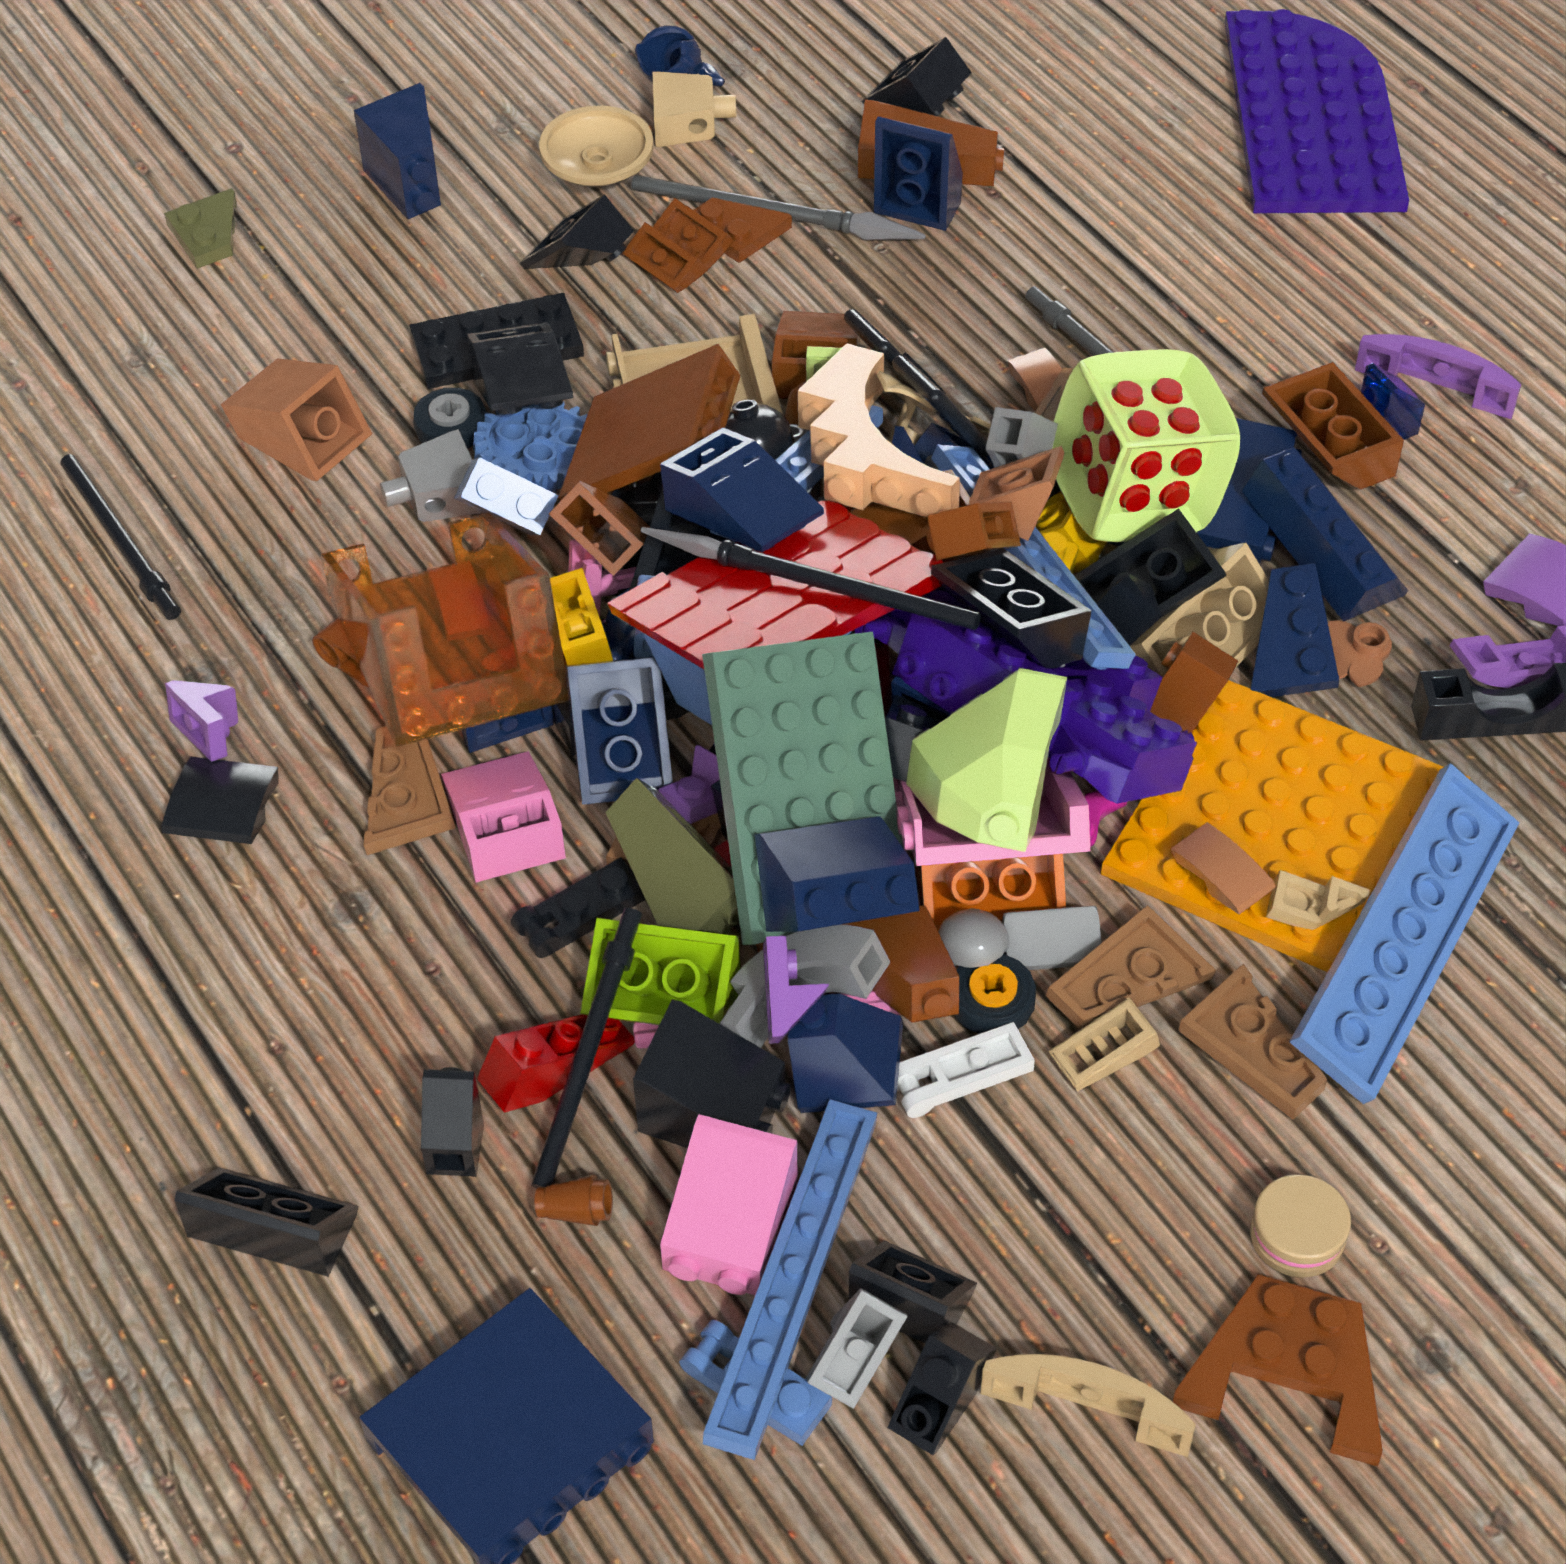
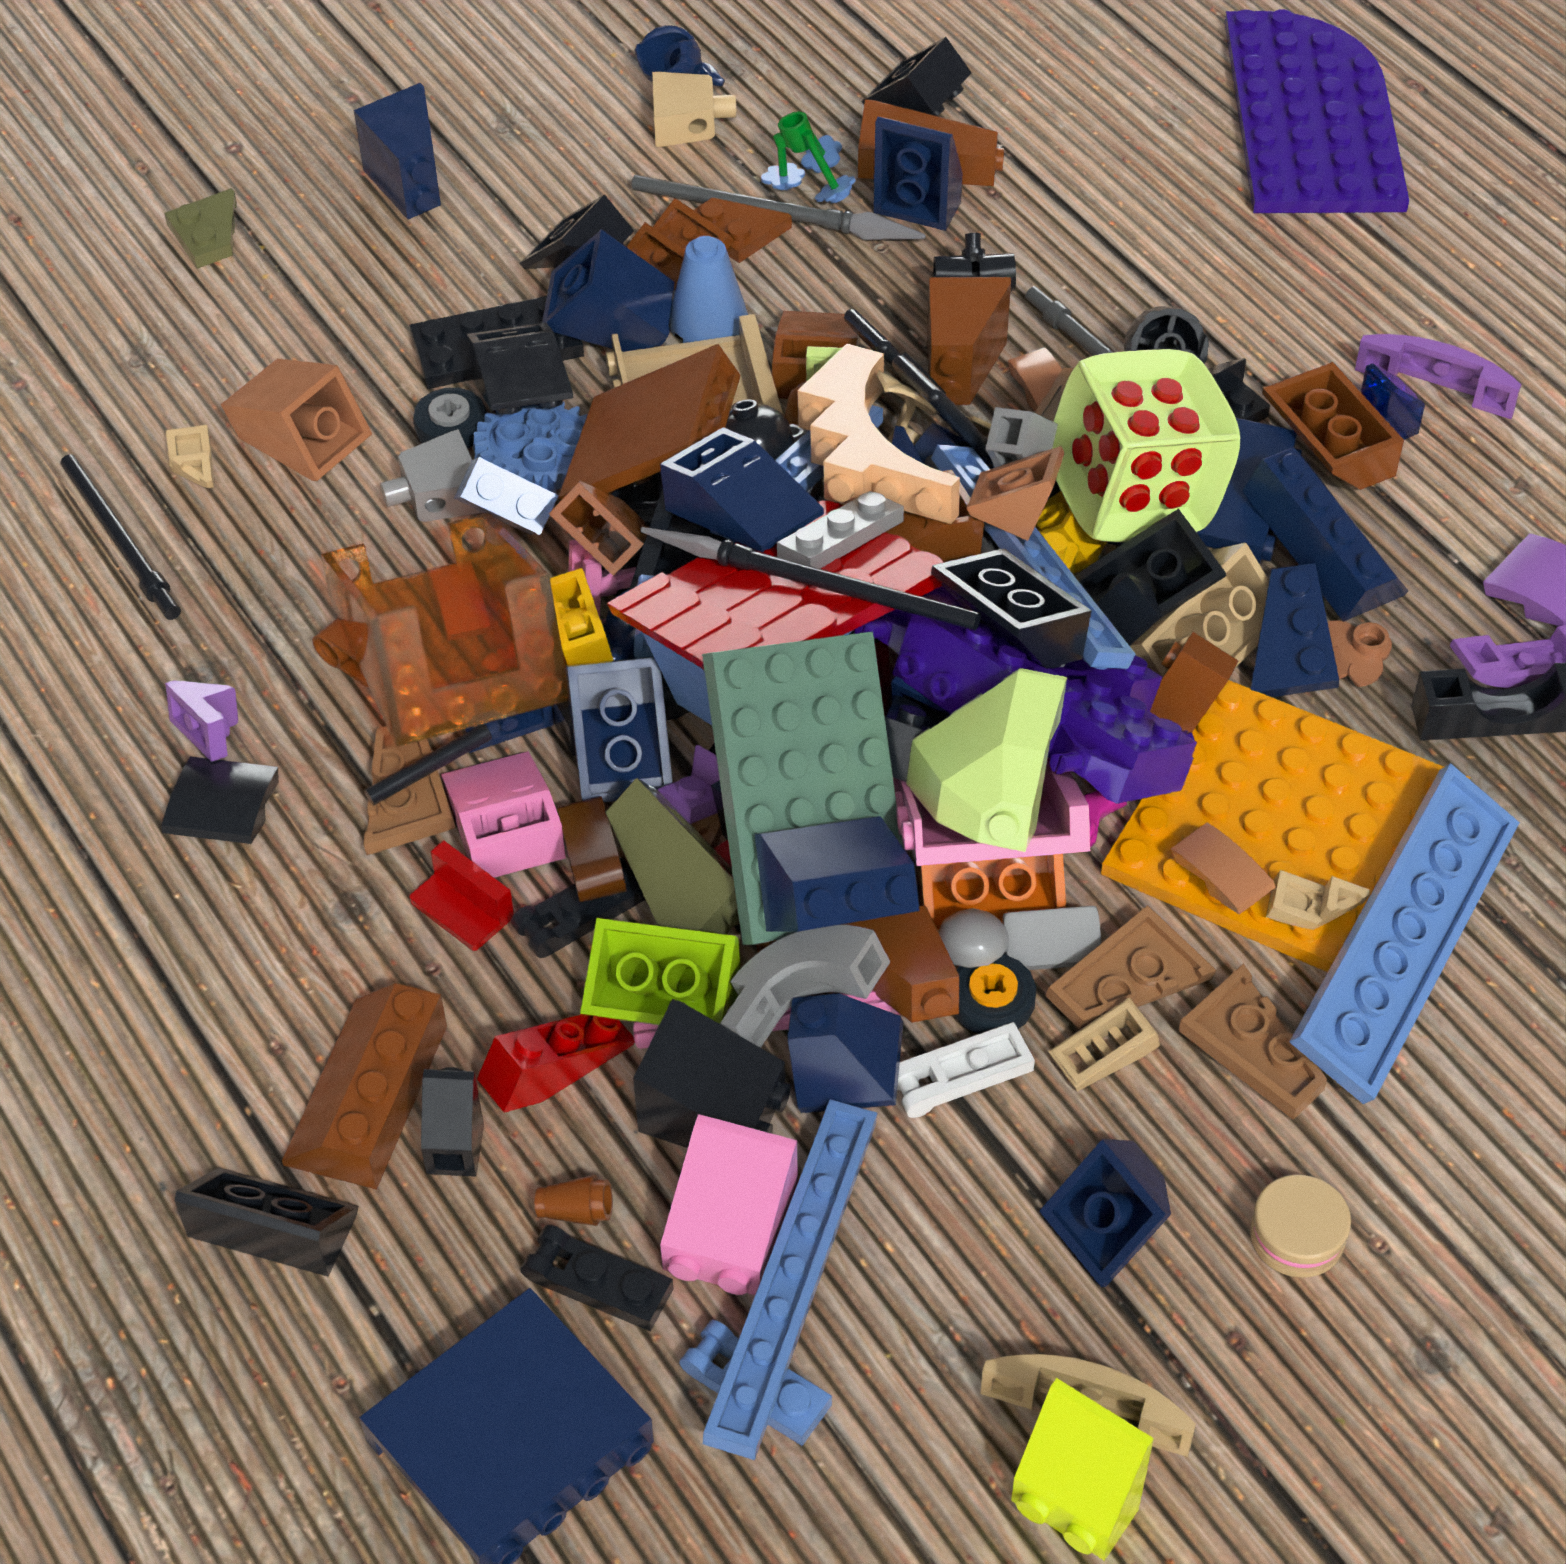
(191, 454): none -> tan slope
(369, 1086): none -> dark orange slope
(428, 764): none -> black bar
(463, 898): none -> red panel
(591, 849): none -> reddish brown beam
(596, 145): tan dish -> none
(598, 1278): none -> black plate
(609, 292): none -> dark blue slope
(617, 959): black bar -> none
(706, 293): none -> medium blue cone
(784, 1002): medium lavender slope -> none
(820, 156): none -> plant
(841, 530): none -> light grey plate
(856, 1347): light grey slope -> none
(913, 1285): black slope -> none
(941, 1386): black slope -> none
(966, 332): none -> dark orange slope
(972, 530): dark orange brick -> none
(975, 262): none -> black pin
(1082, 1471): none -> neon yellow slope
(1109, 1207): none -> dark blue slope
(1167, 329): none -> black cylinder
(1241, 398): none -> black slope
(1296, 1342): dark orange wing -> none

